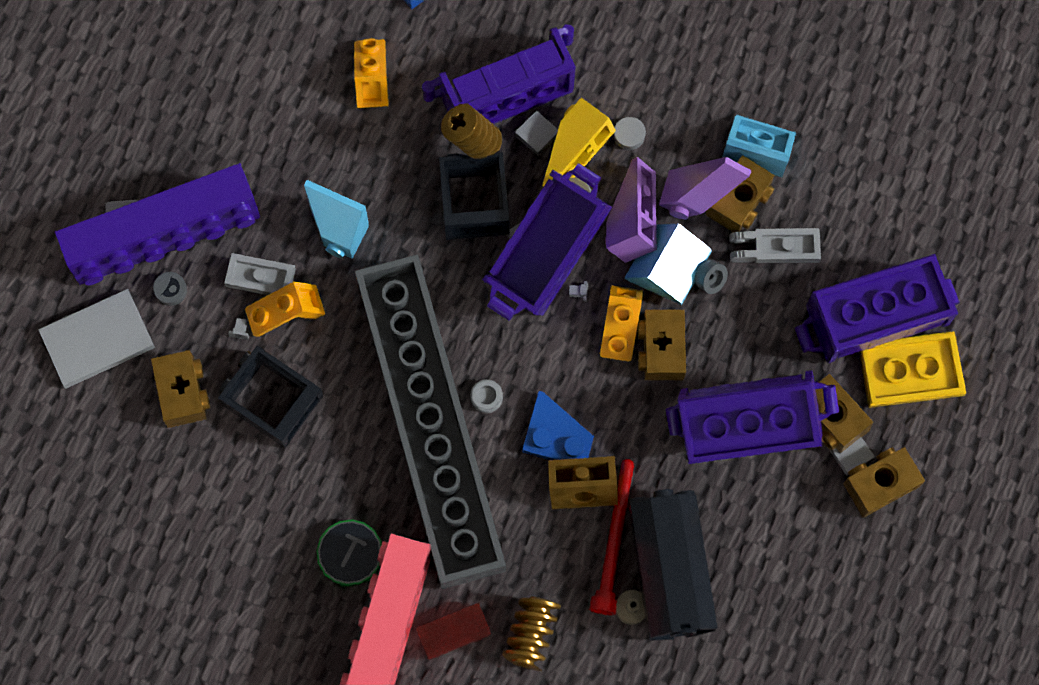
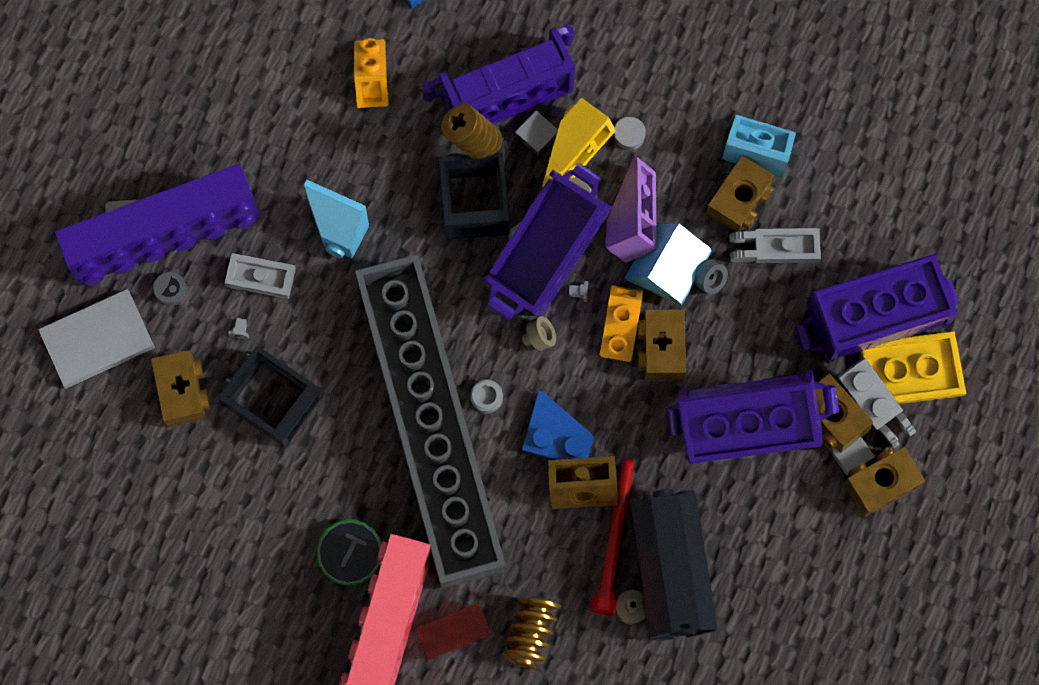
(284, 305): light orange bracket -> none
(539, 334): none -> dark tan tile
(699, 186): medium lavender slope -> none
(874, 399): none -> light grey hinge

